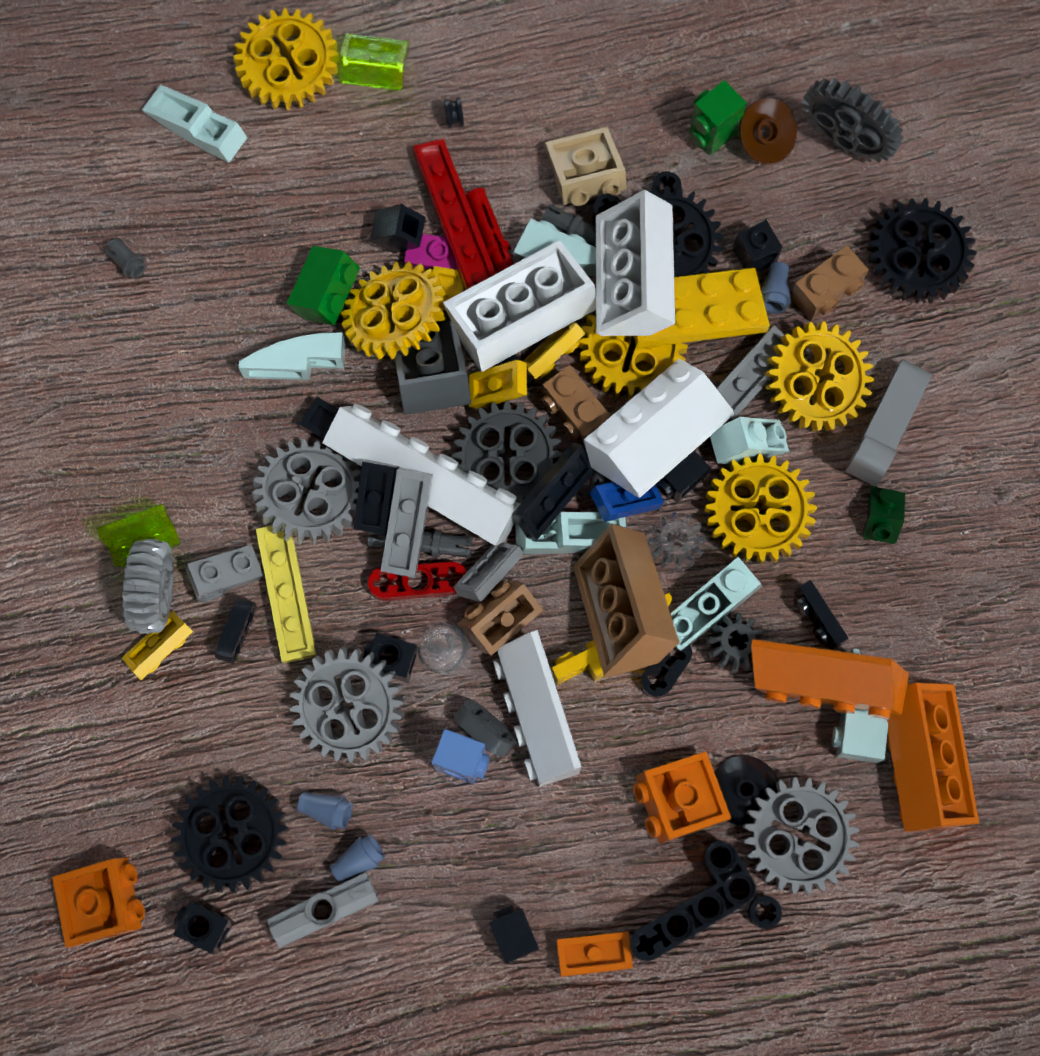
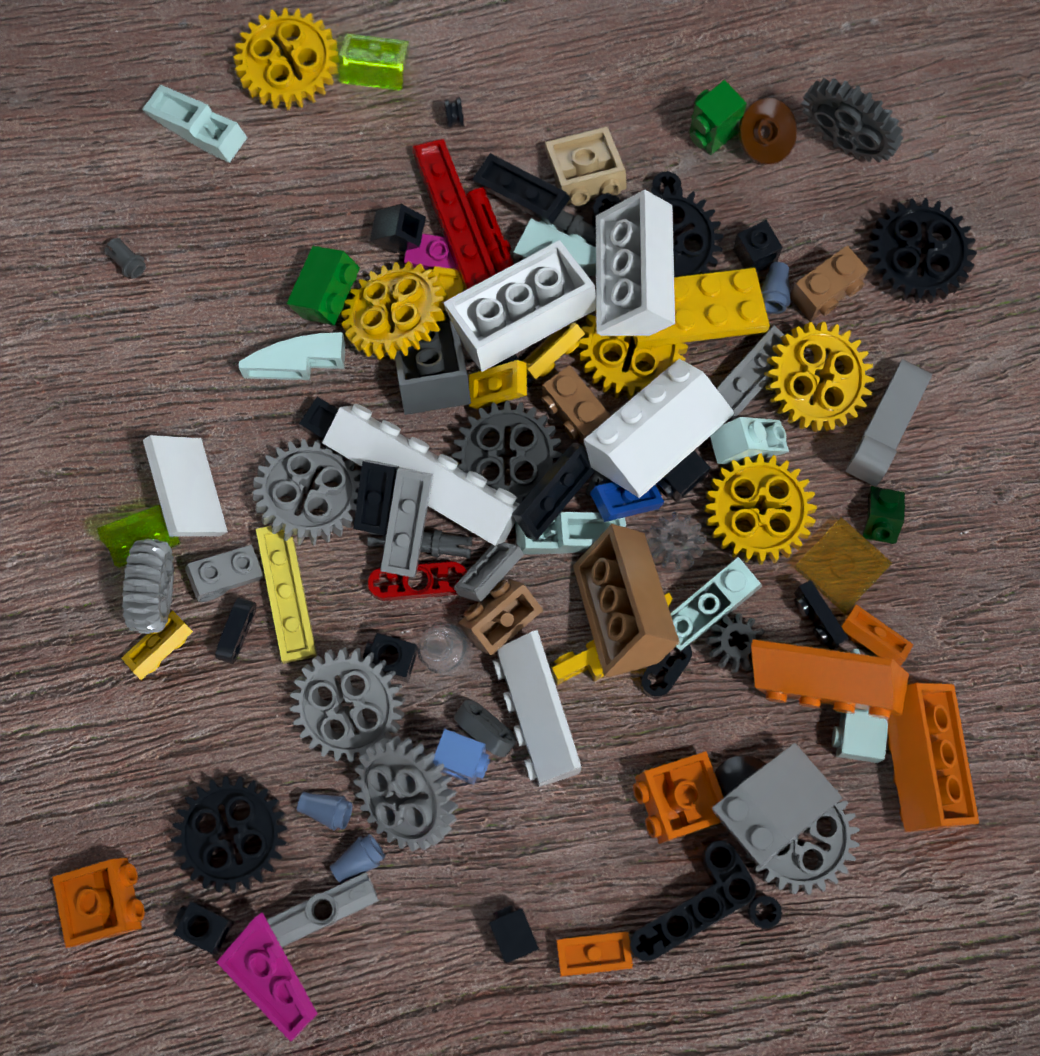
(185, 486): none -> white tile
(267, 978): none -> dark pink wing
(405, 793): none -> light grey gear
(521, 188): none -> black plate
(776, 804): none -> light grey slope
(843, 565): none -> clear yellow tile
(876, 636): none -> orange plate

